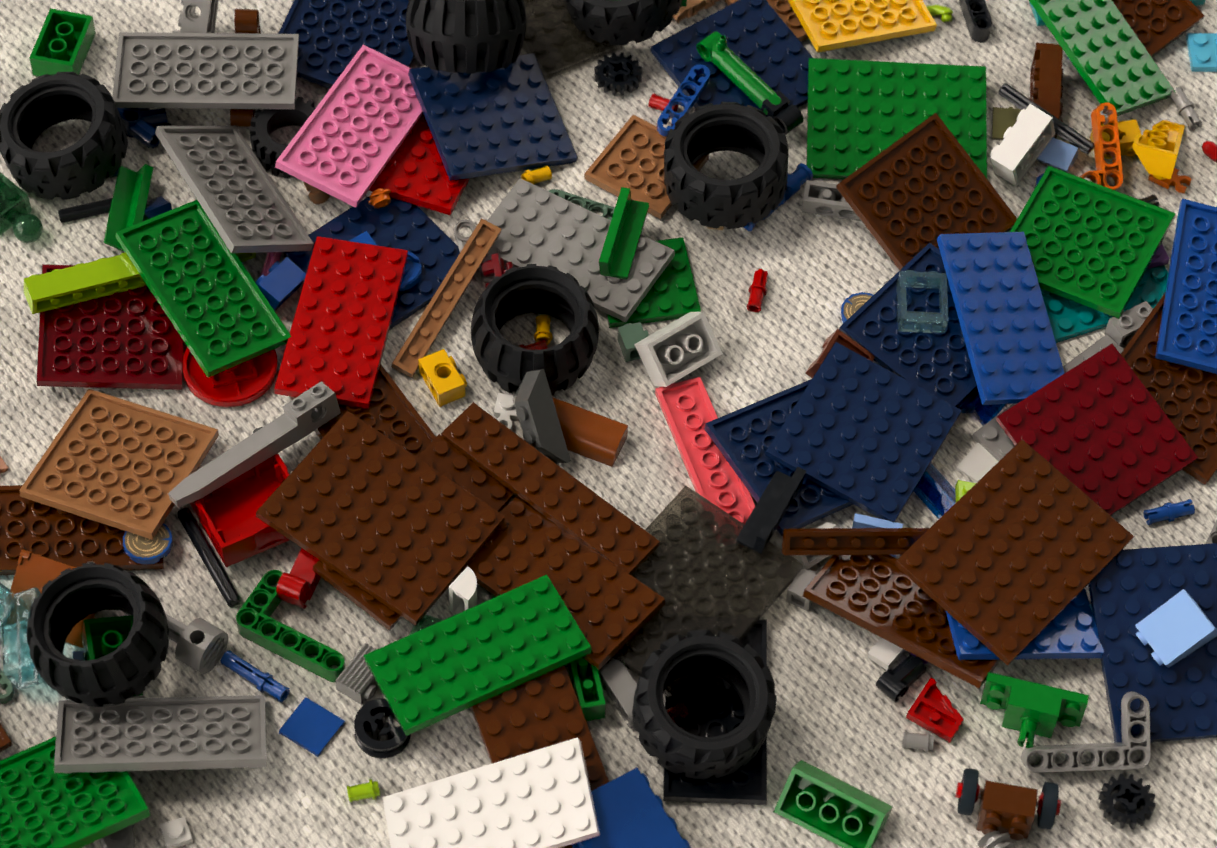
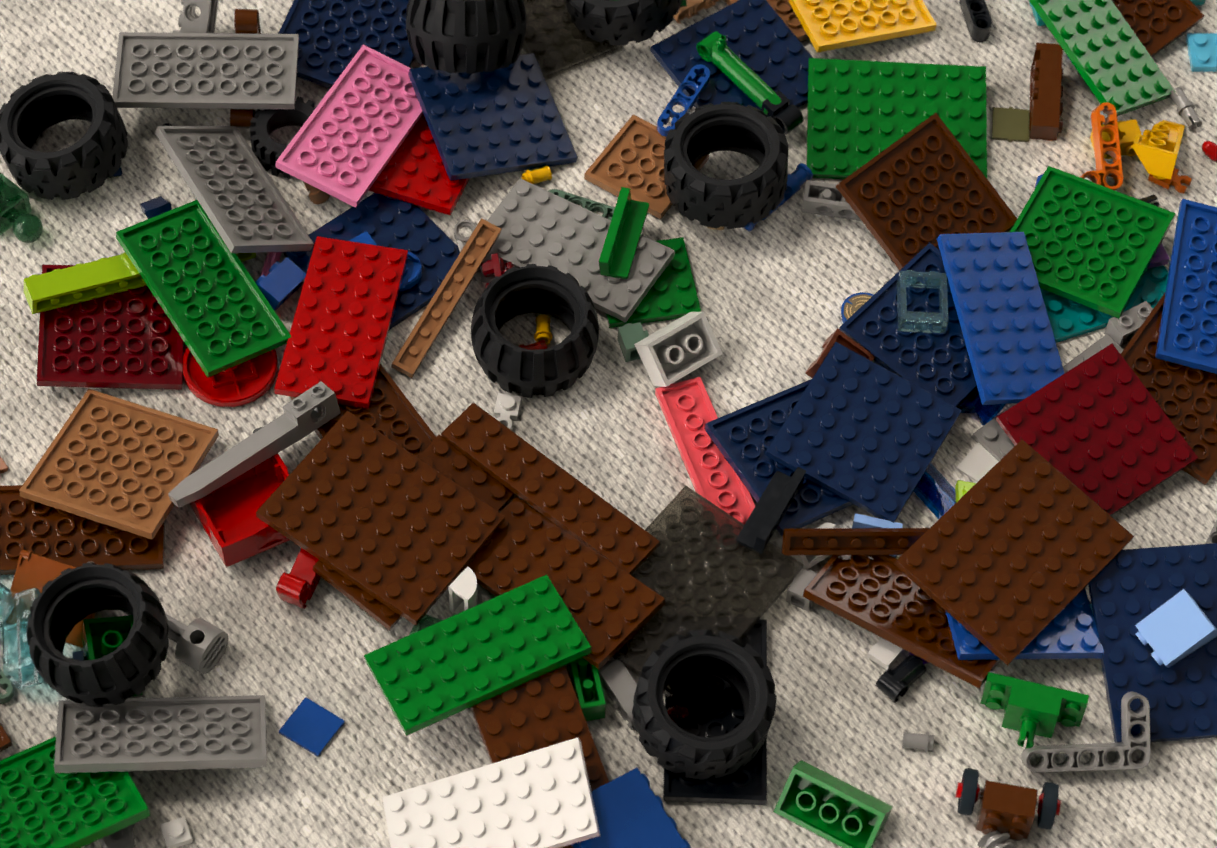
(62, 43): green brick -> none
(85, 210): black axle -> none
(127, 202): green panel -> none
(142, 124): dark blue piece -> none
(145, 550): tile -> none
(208, 557): black axle -> none
(262, 680): blue pin -> none
(283, 634): green beam -> none
(356, 679): light grey brick -> none
(363, 791): lime pin -> none
(372, 718): black wheel -> none
(380, 198): orange plate -> none
(443, 389): yellow brick -> none
(539, 417): dark grey wedge -> none
(590, 433): dark orange brick -> none
(618, 74): black gear -> none
(660, 103): red pin -> none
(757, 291): red axle -> none
(935, 712): red wing -> none
(945, 12): lime arm -> none
(1022, 144): white brick -> none
(1059, 154): light blue brick -> none
(1060, 127): black axle -> none
(1129, 798): black gear -> none
(1169, 512): blue pin -> none

